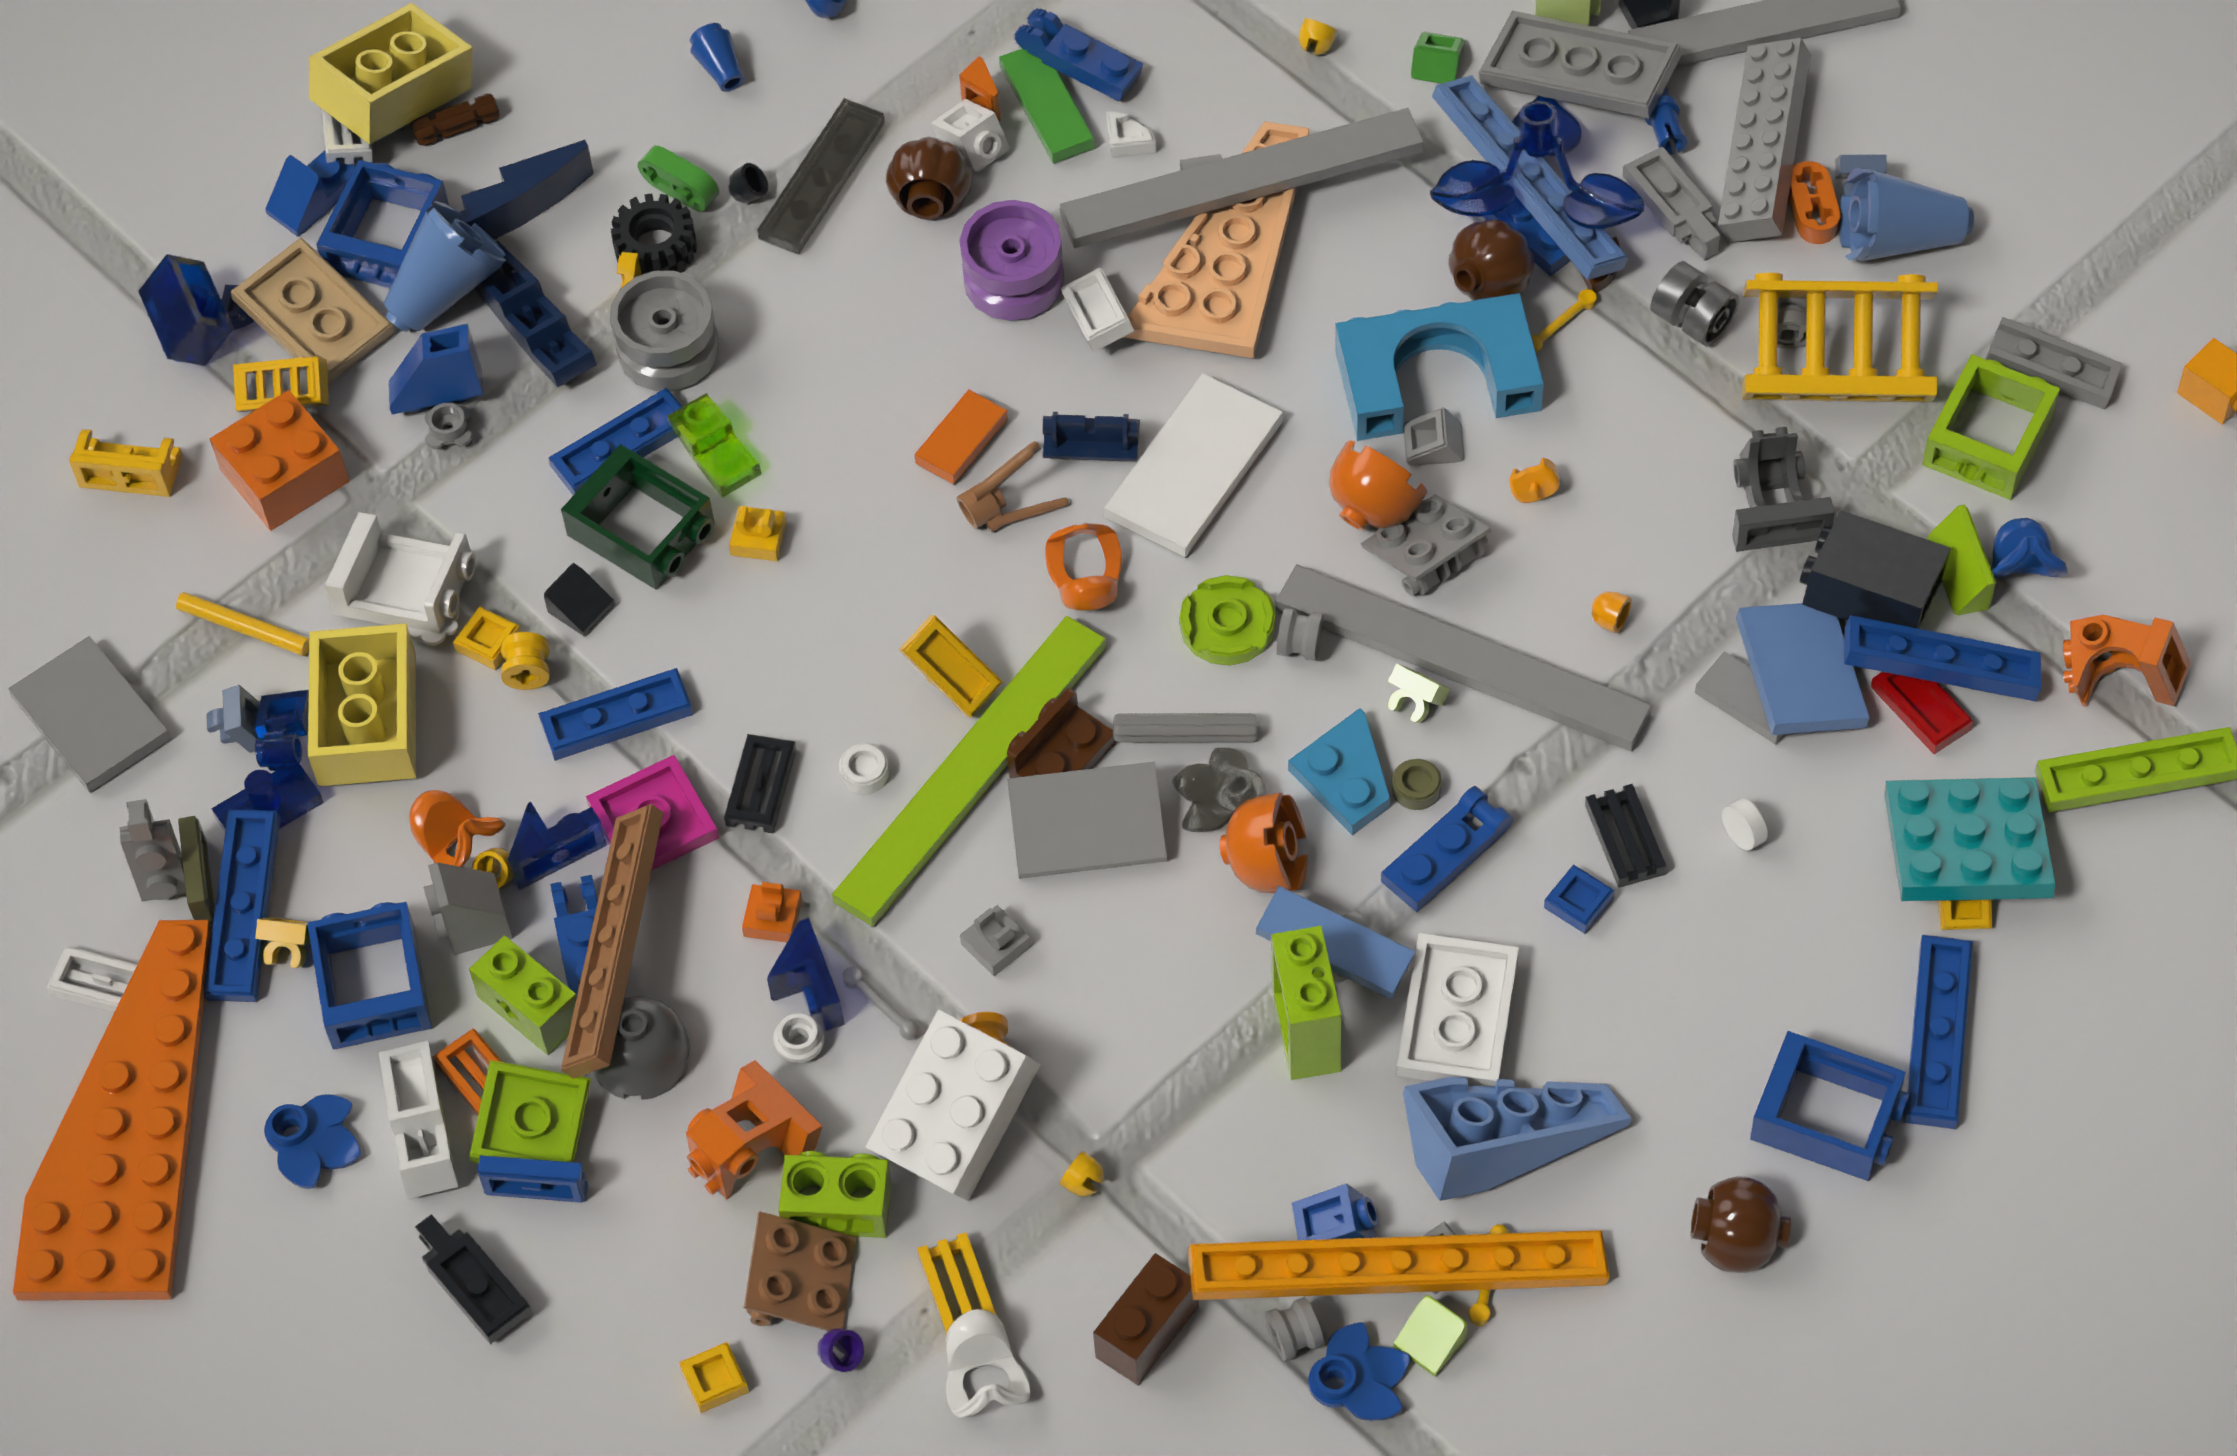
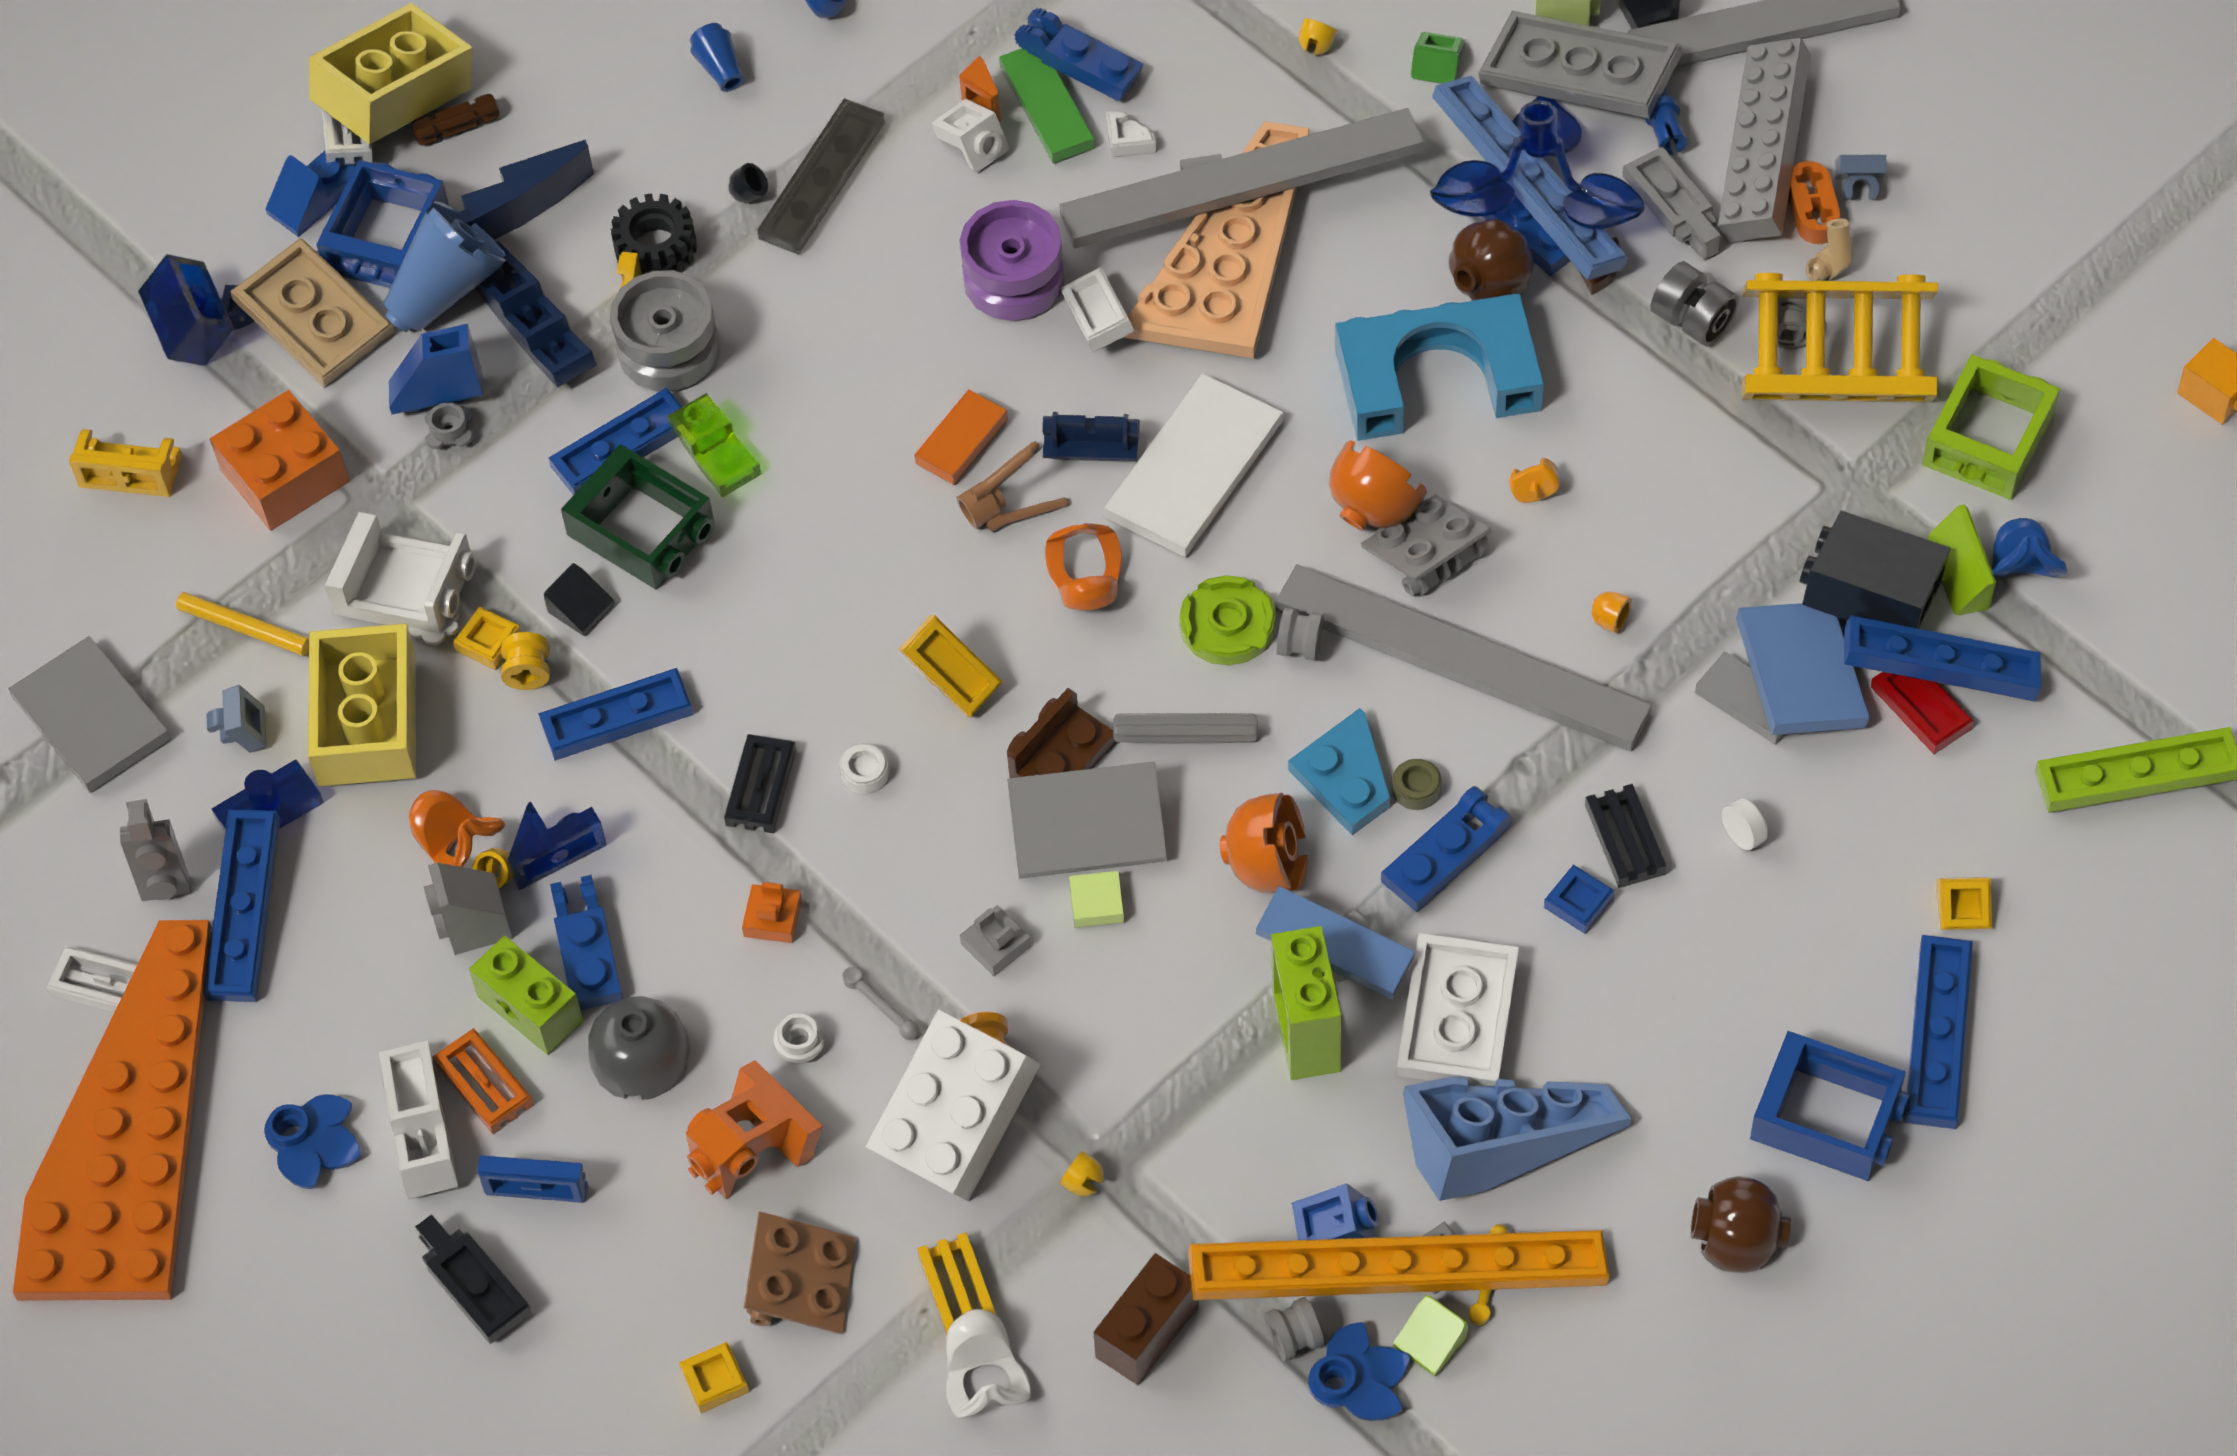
(196, 869): olive tile -> none
(278, 727): clear blue plate -> none
(284, 933): yellow tile -> none
(316, 380): yellow slope -> none
(378, 1016): blue window -> none
(529, 1114): lime tile -> none
(612, 942): medium nougat tile -> none
(667, 787): dark pink tile -> none
(678, 178): bright green beam -> none
(757, 533): yellow tile -> none
(804, 970): clear blue slope -> none
(833, 1206): lime brick -> none
(846, 1342): dark purple hinge -> none
(921, 174): reddish brown plant -> none
(965, 773): lime tile -> none
(1096, 899): none -> yellowish green tile
(1214, 789): clear smoke plate -> none
(1419, 688): yellowish green tile -> none
(1433, 439): light grey slope -> none
(1586, 300): yellow hinge -> none
(1770, 464): dark grey tile -> none
(1835, 256): none -> tan arm
(1899, 216): medium blue cone -> none
(1969, 839): teal plate -> none
(2060, 363): light grey hinge -> none
(2148, 649): orange tile -> none

